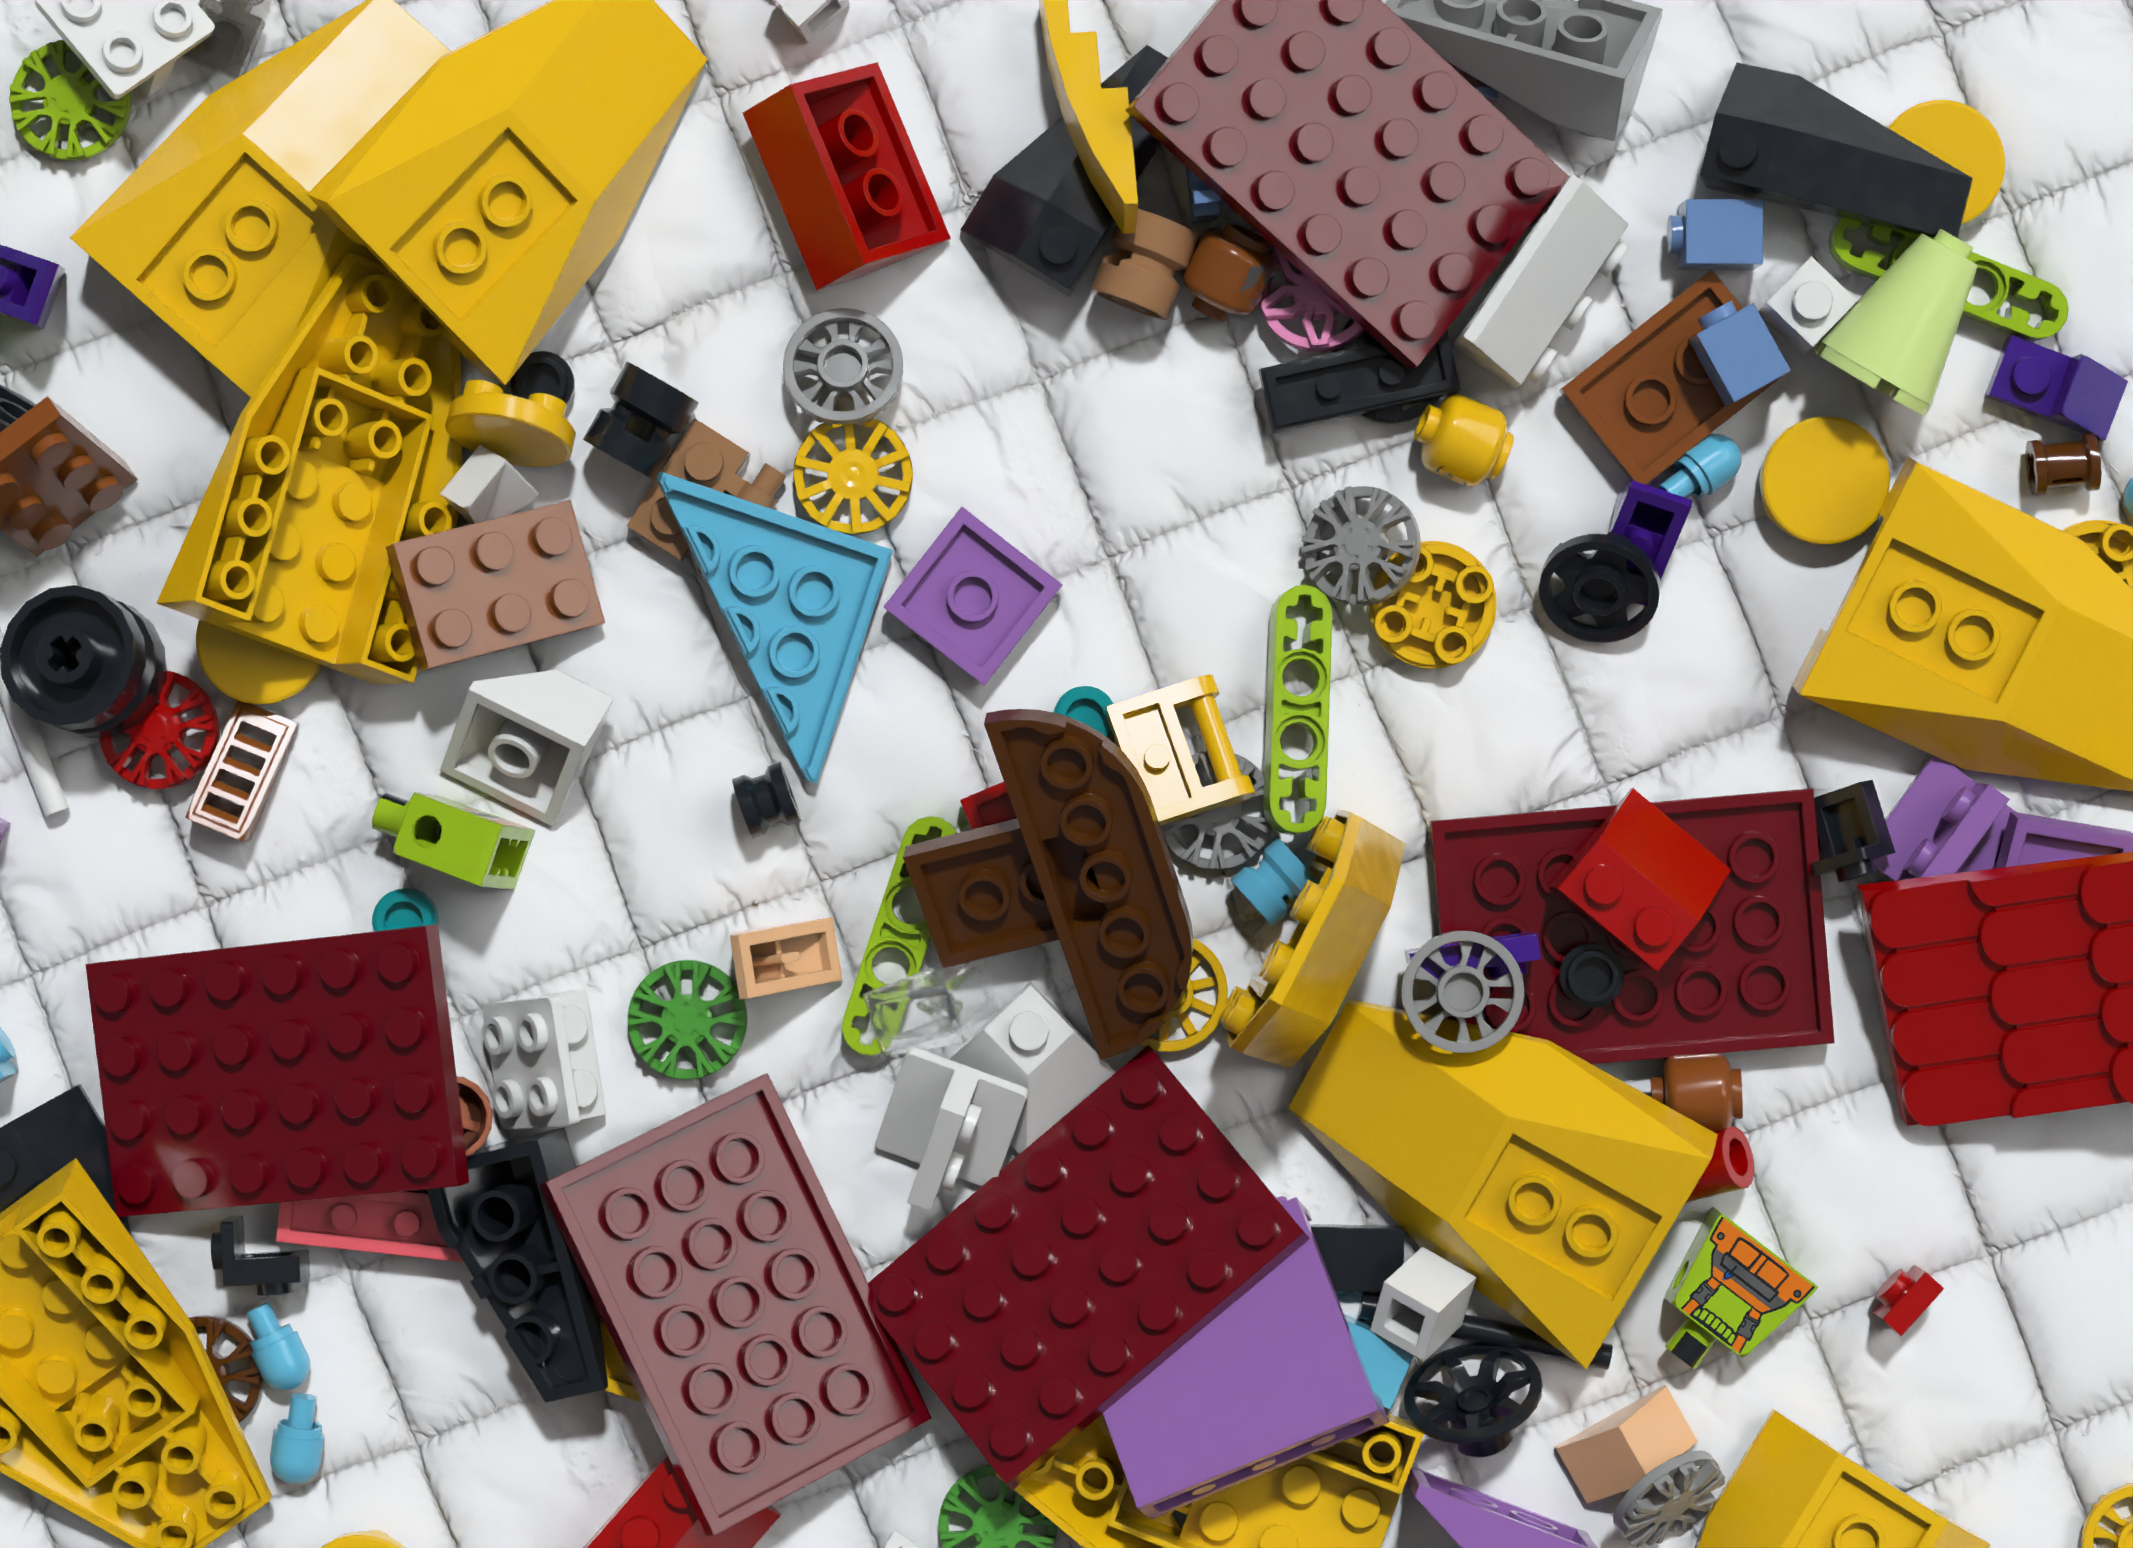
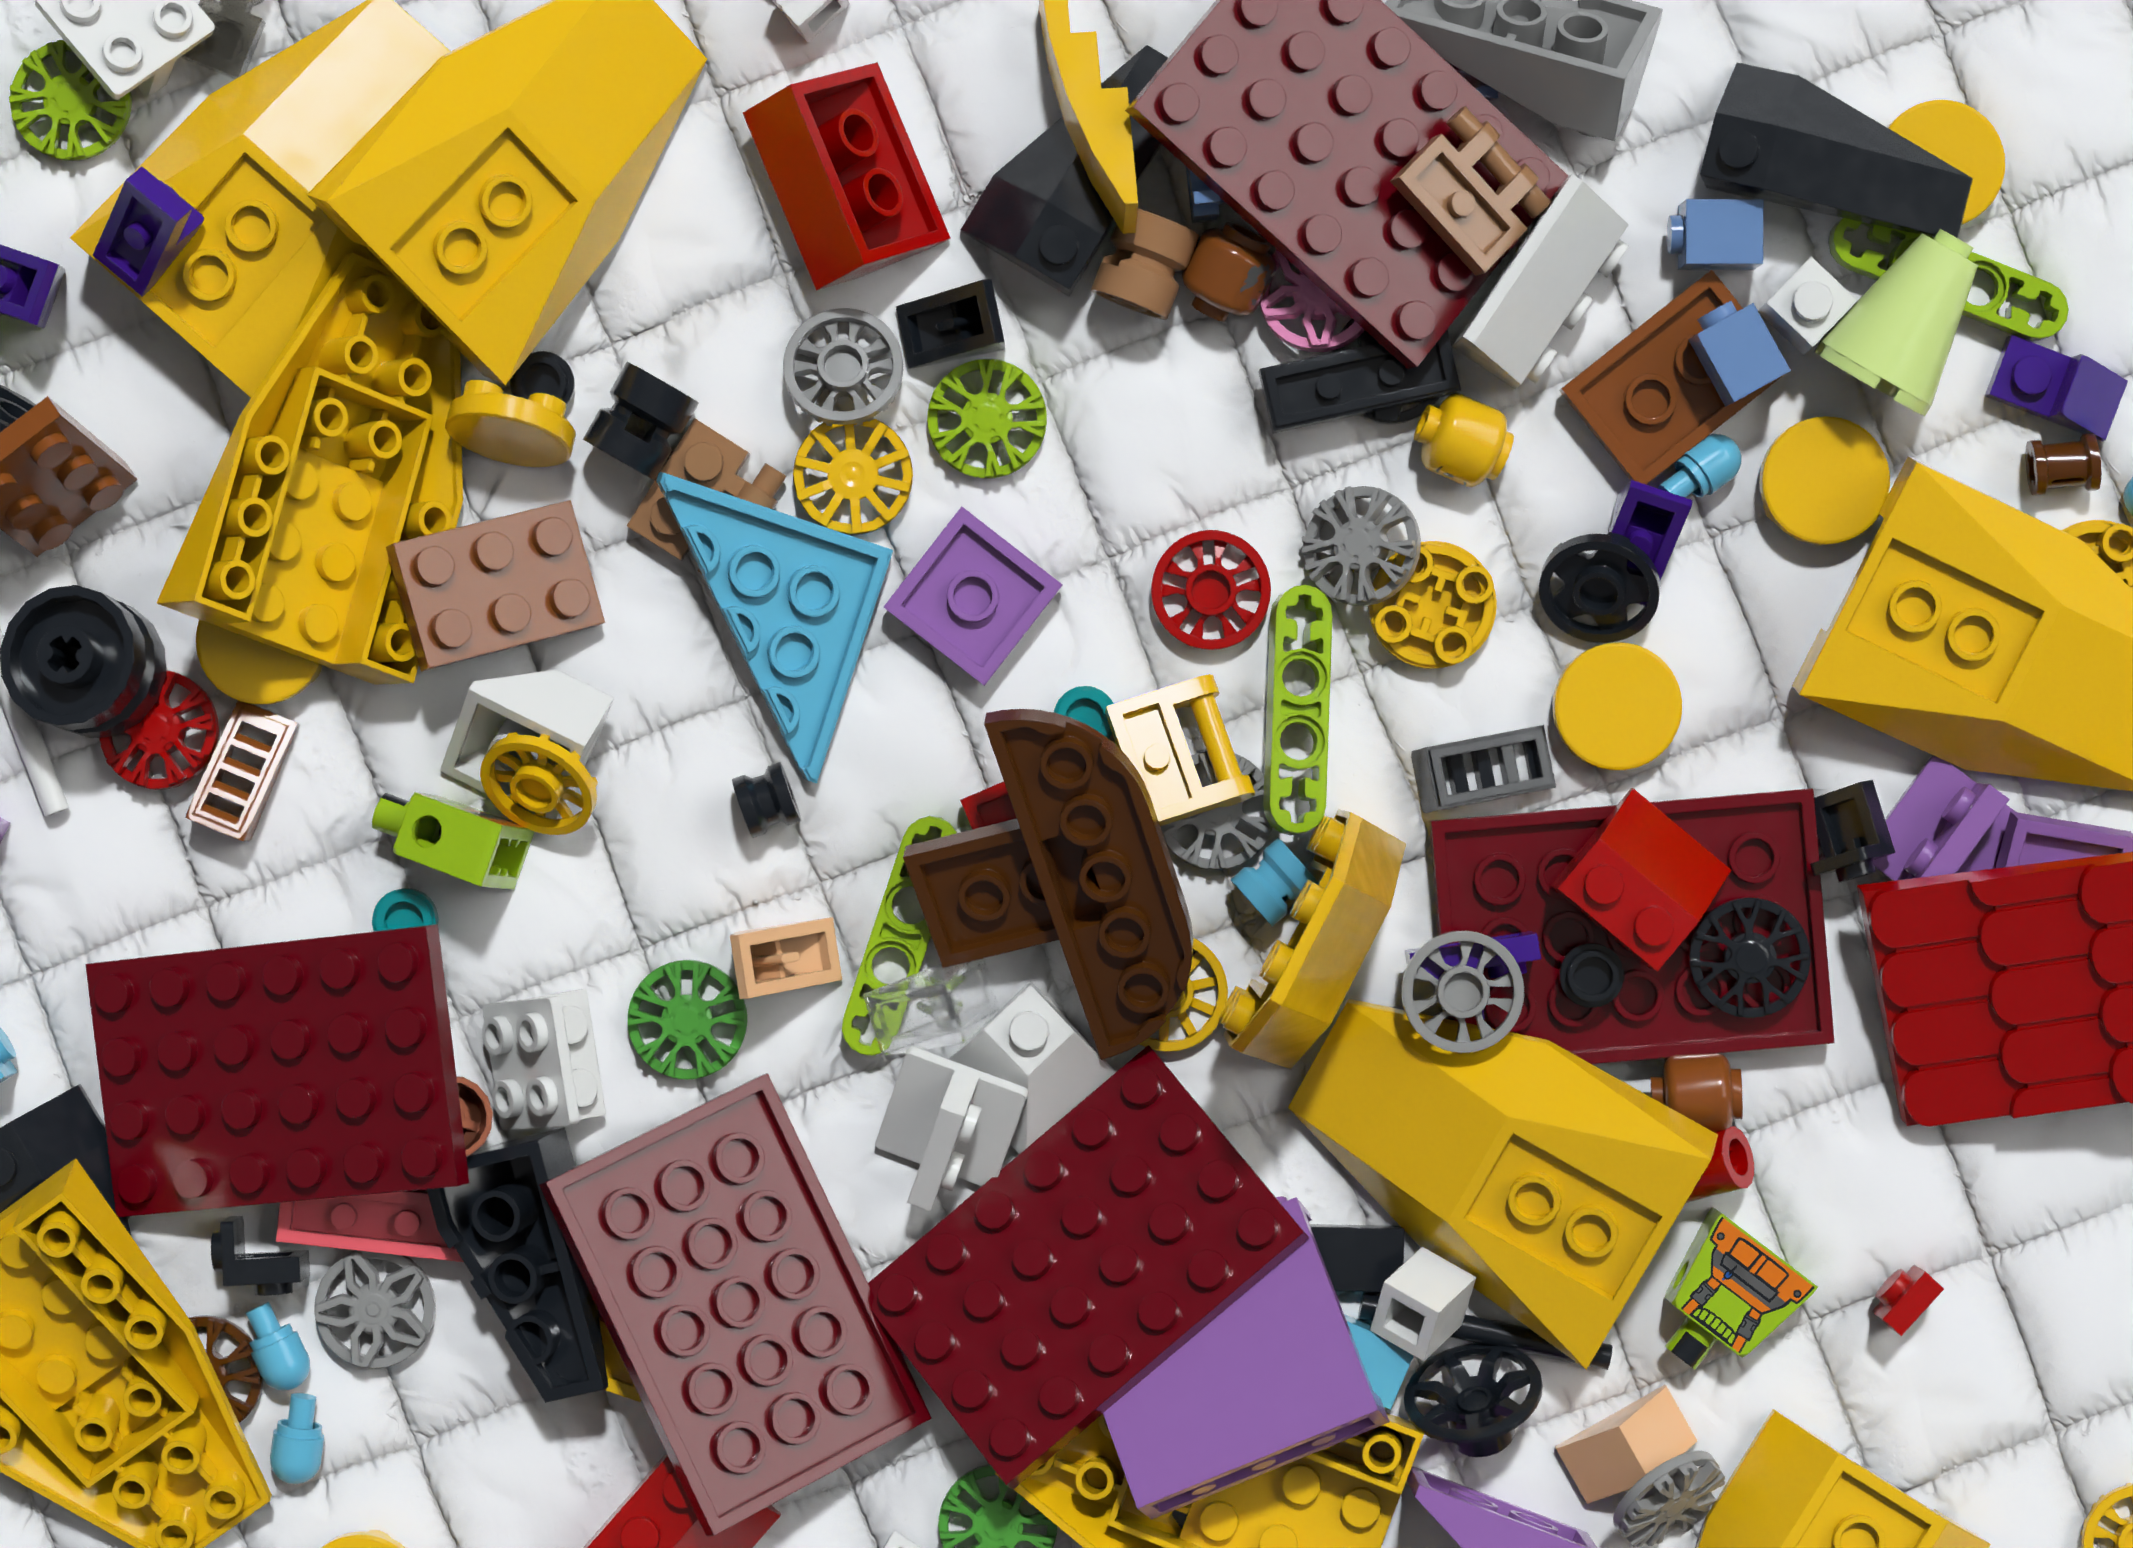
(146, 231): none -> dark purple slope
(374, 1309): none -> light grey wheel
(487, 488): white slope -> none
(539, 784): none -> yellow wheel
(951, 325): none -> black slope
(987, 418): none -> lime wheel
(1211, 589): none -> red wheel
(1431, 778): none -> black slope
(1459, 201): none -> medium nougat plate
(1617, 706): none -> yellow tile
(1749, 957): none -> black wheel

